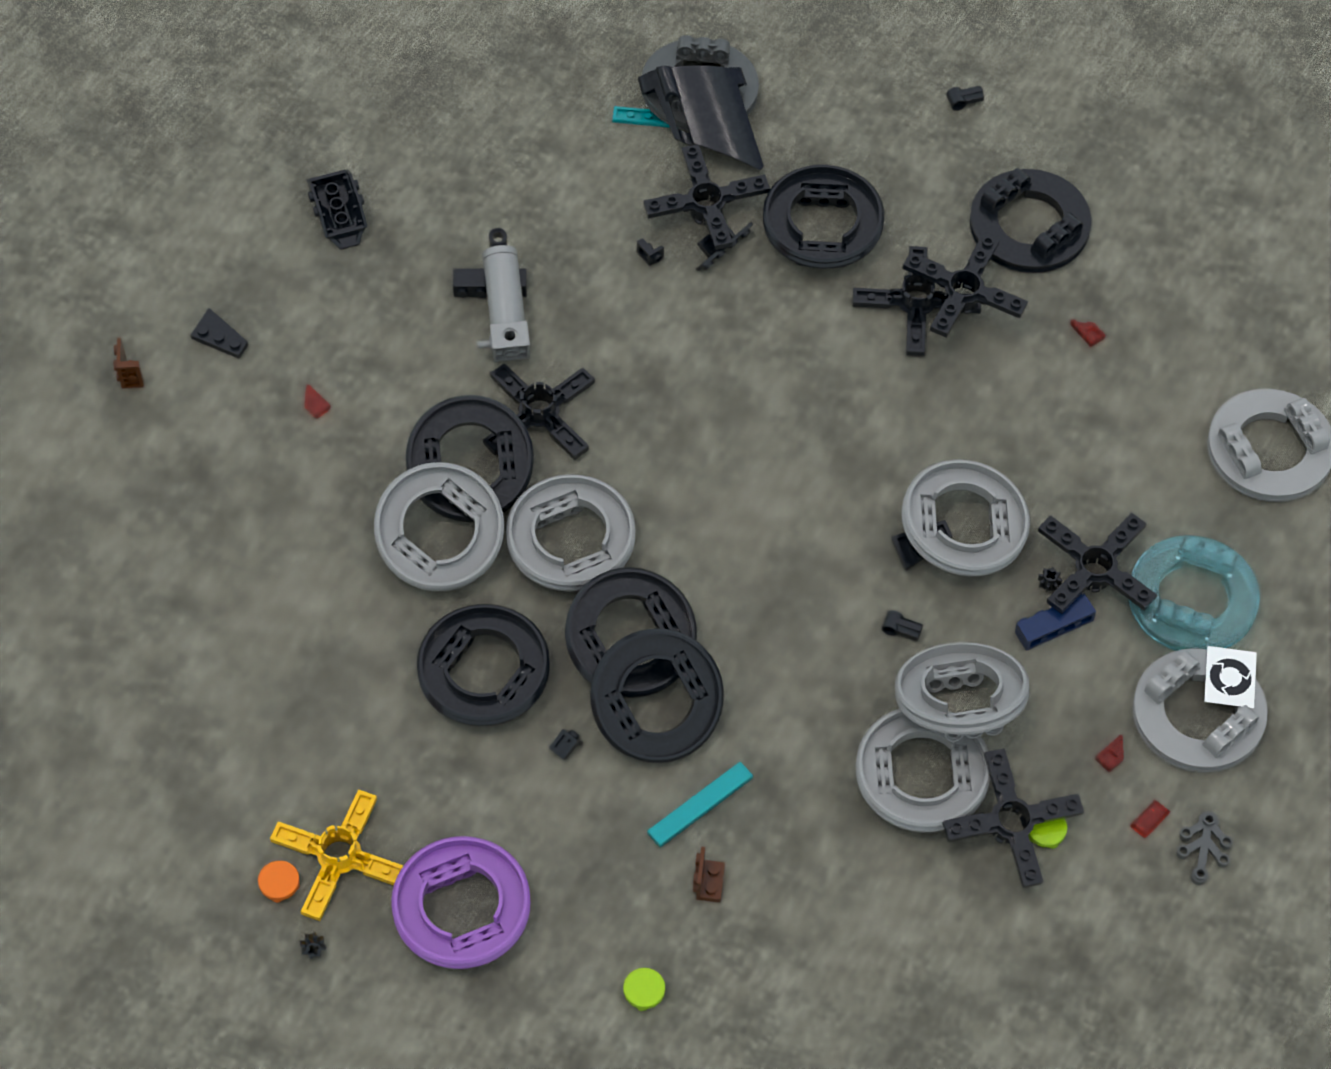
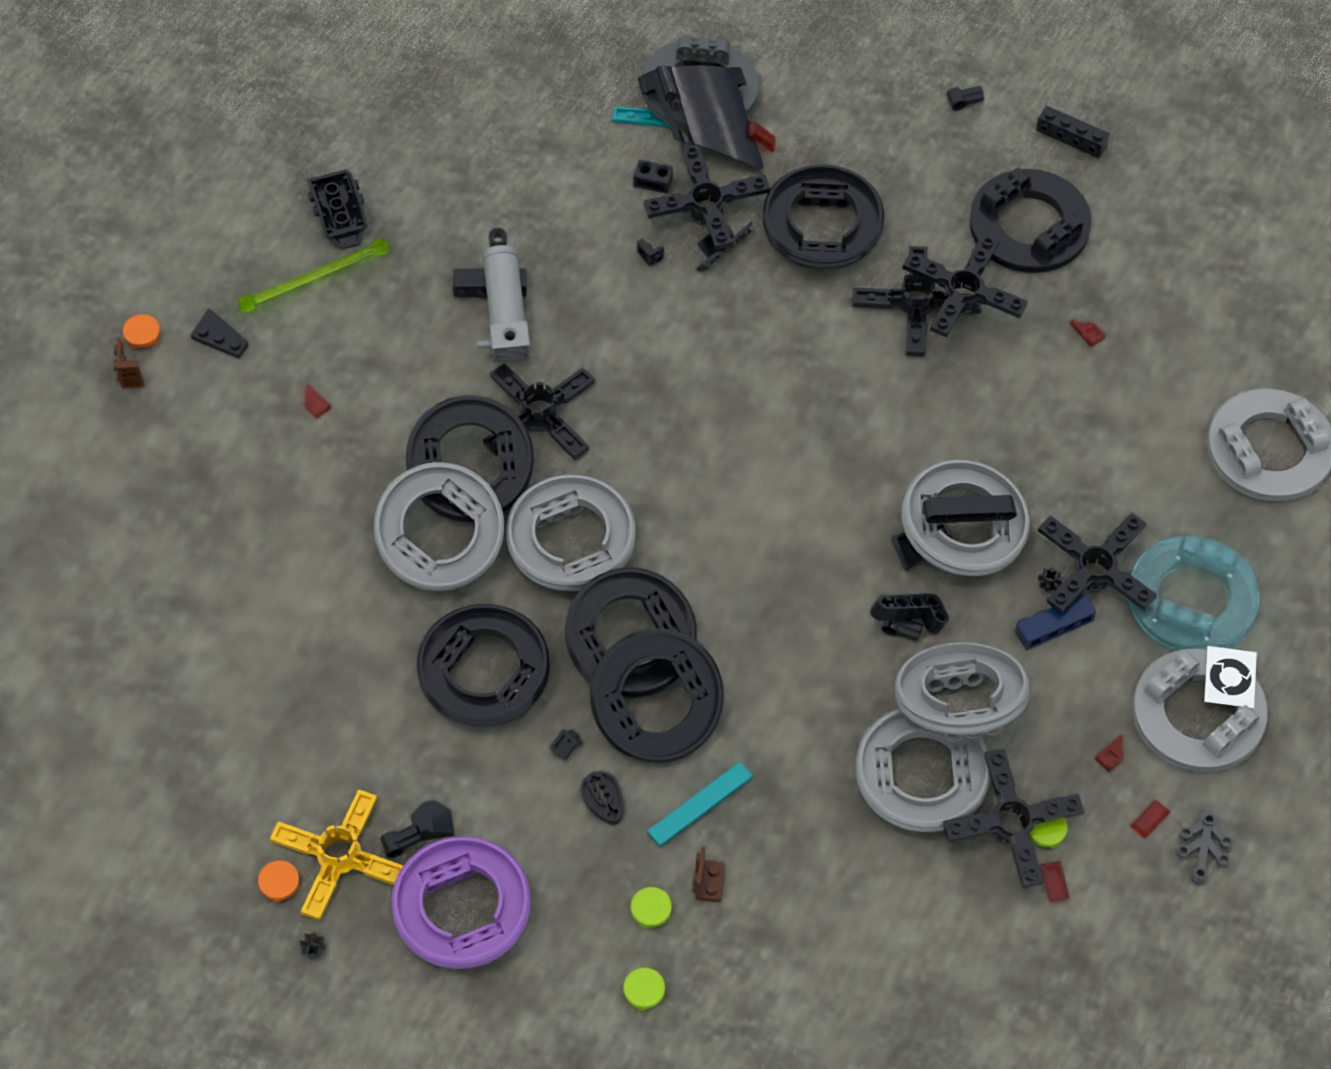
(141, 331): none -> orange tile
(250, 301): none -> clear neon green piece
(395, 842): none -> black piece
(433, 820): none -> black slope
(610, 790): none -> black piece
(651, 907): none -> lime tile
(653, 176): none -> black brick
(761, 135): none -> clear red tile
(910, 607): none -> black beam
(969, 509): none -> black beam
(1055, 881): none -> clear red tile
(1072, 131): none -> black brick

